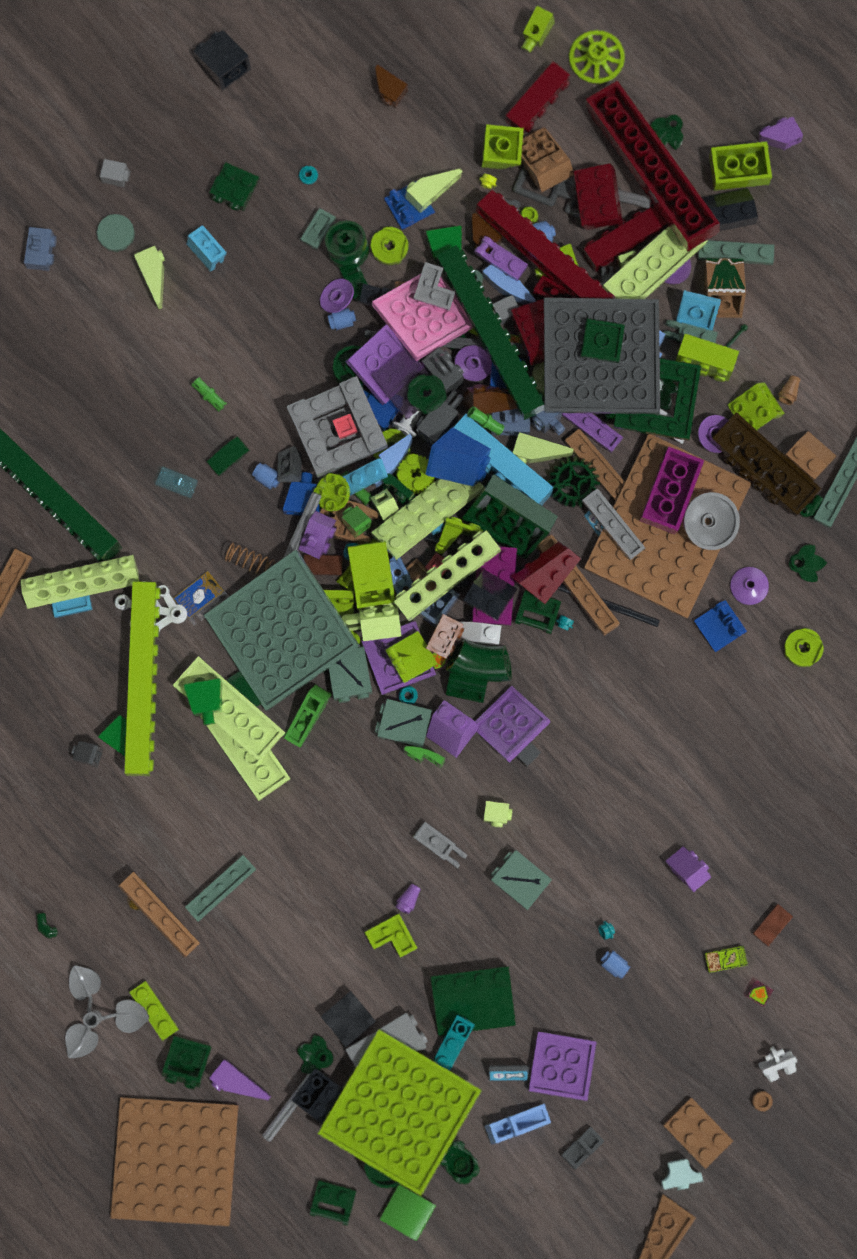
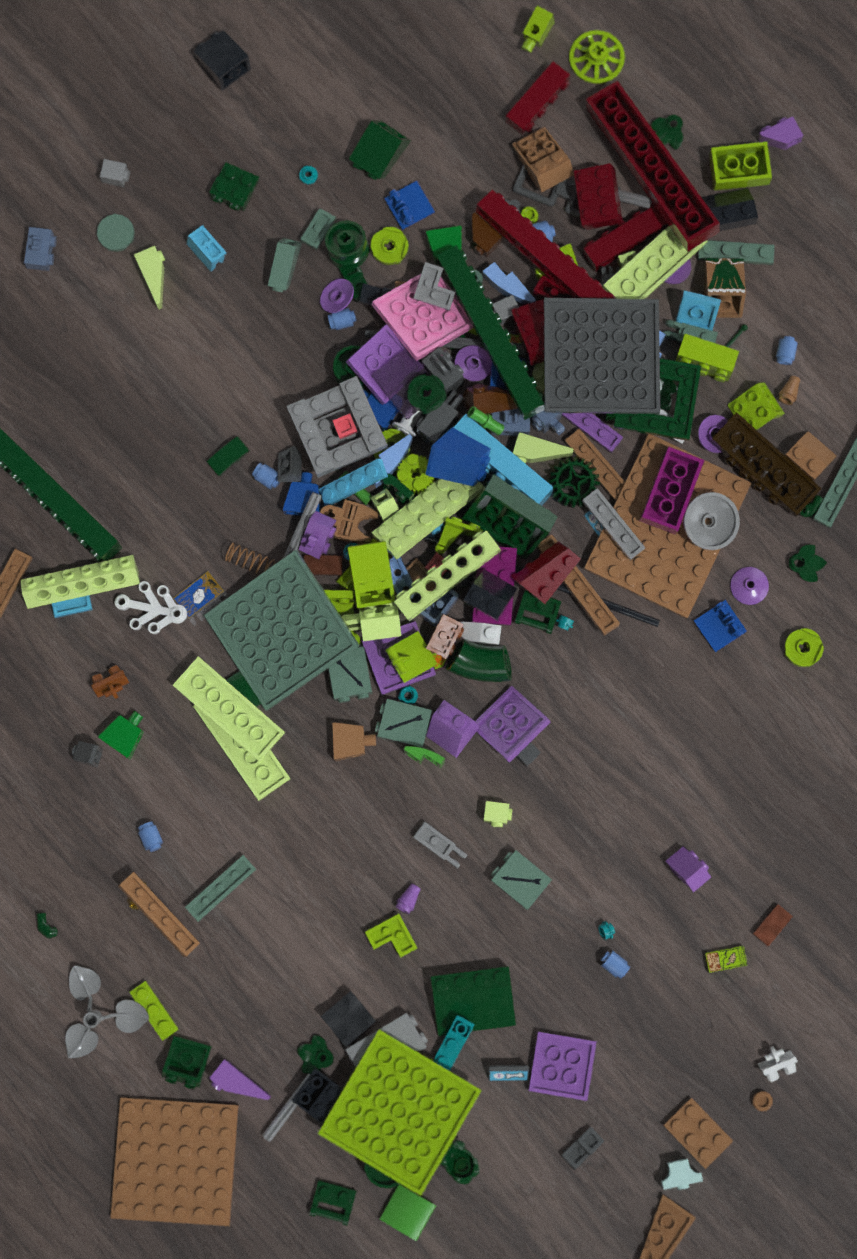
(111, 684): none -> dark orange hips
(141, 679): lime brick -> none
(150, 836): none -> medium blue brick
(176, 482): clear light blue plate -> none
(205, 699): green torso -> none
(209, 394): bright green pin -> none
(284, 264): none -> sand green slope
(307, 715): bright green slope -> none
(333, 492): lime dish -> none
(350, 741): none -> medium nougat torso
(356, 521): bright green slope -> none
(378, 149): none -> dark green slope
(390, 87): reddish brown slope -> none
(428, 189): yellowish green slope -> none
(466, 688): dark green plate -> none
(488, 181): neon yellow plate -> none
(501, 259): medium lavender plate -> none
(502, 147): lime slope -> none
(517, 1124): light blue slope -> none
(602, 340): dark green plate -> none
(760, 993): tile -> none
(786, 350): none -> medium blue brick

